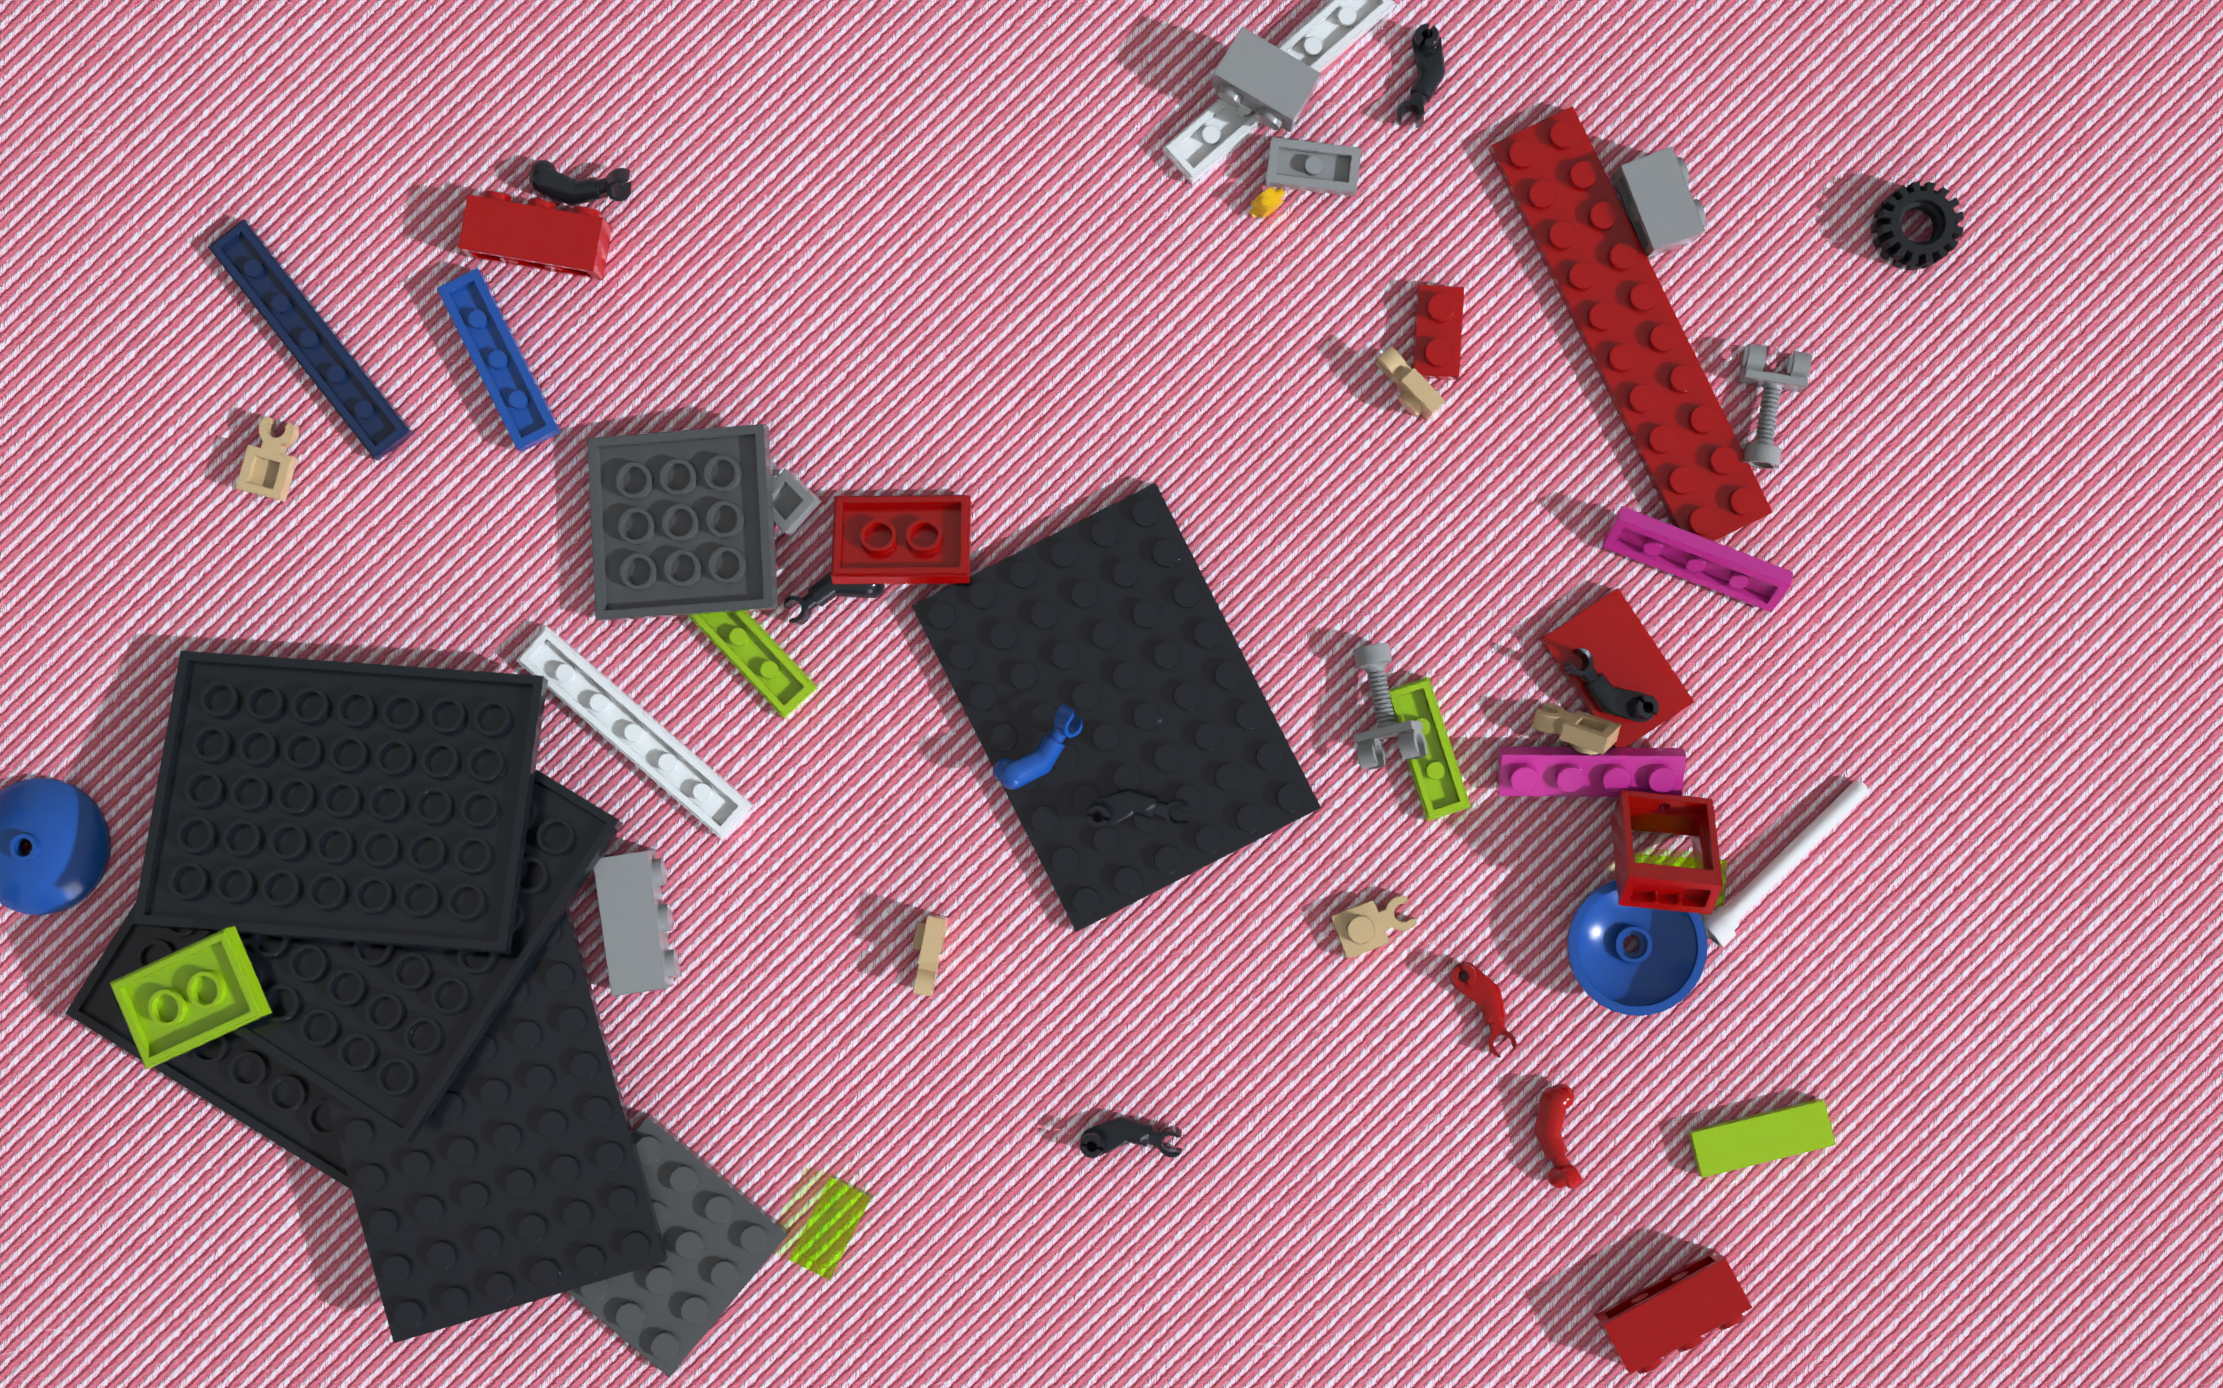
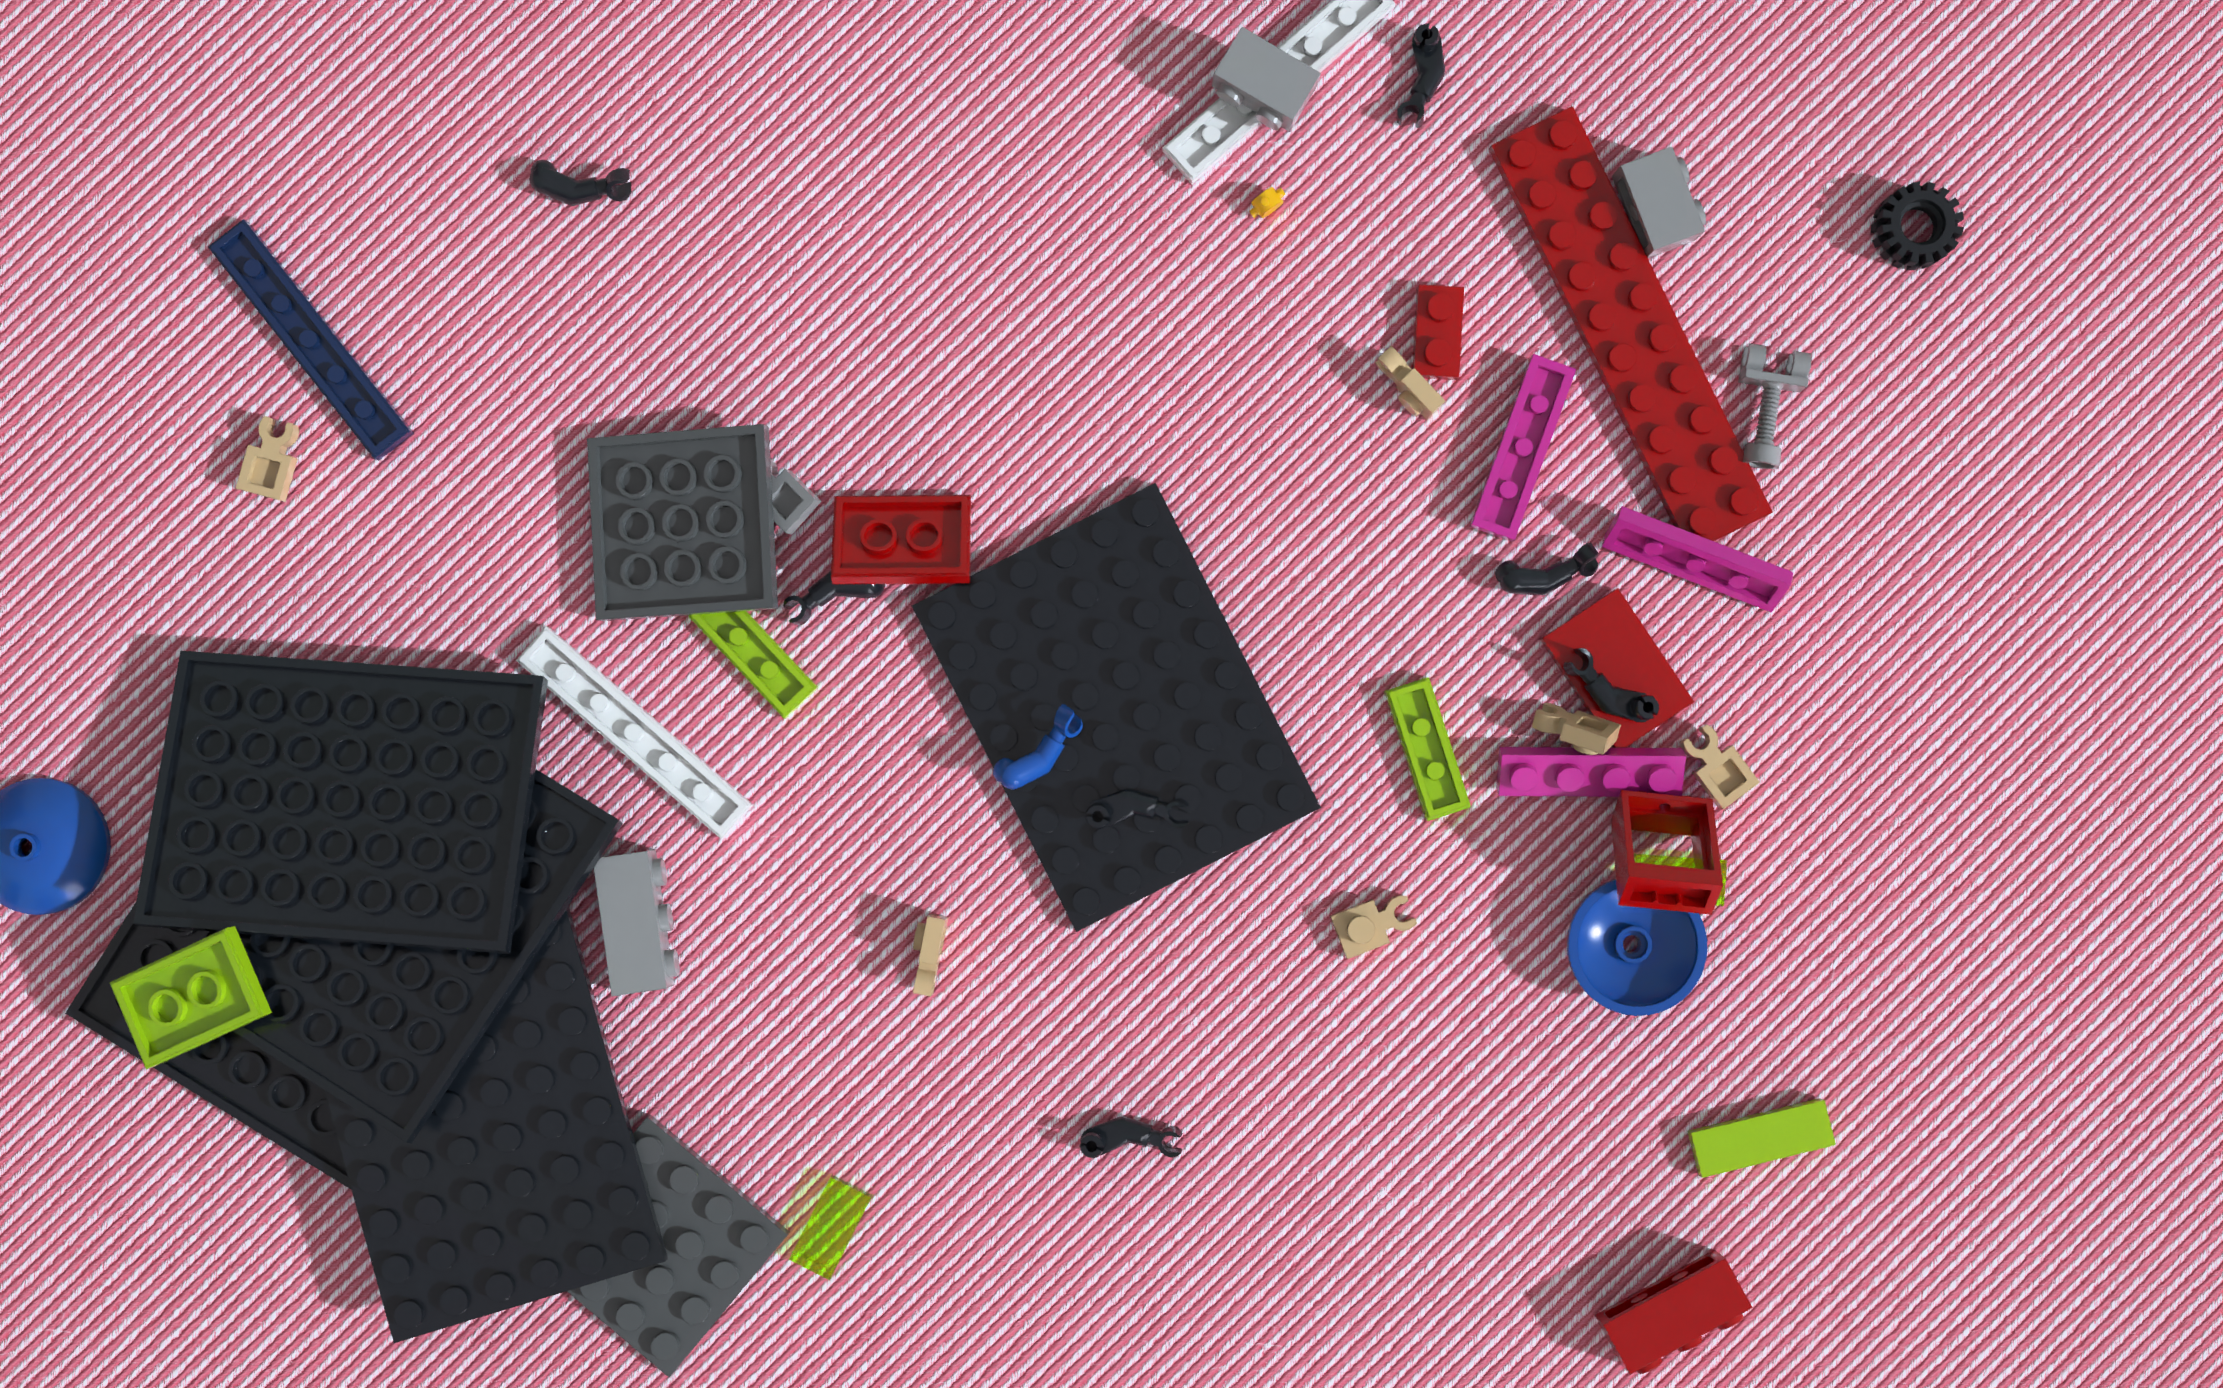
(499, 360): blue plate -> none
(535, 235): red brick -> none
(1313, 166): light grey plate -> none
(1411, 740): light grey bar -> none
(1487, 995): red arm -> none
(1522, 447): none -> dark pink plate
(1540, 581): none -> black arm
(1548, 1132): red arm -> none
(1722, 772): none -> tan plate
(1723, 921): white piece -> none

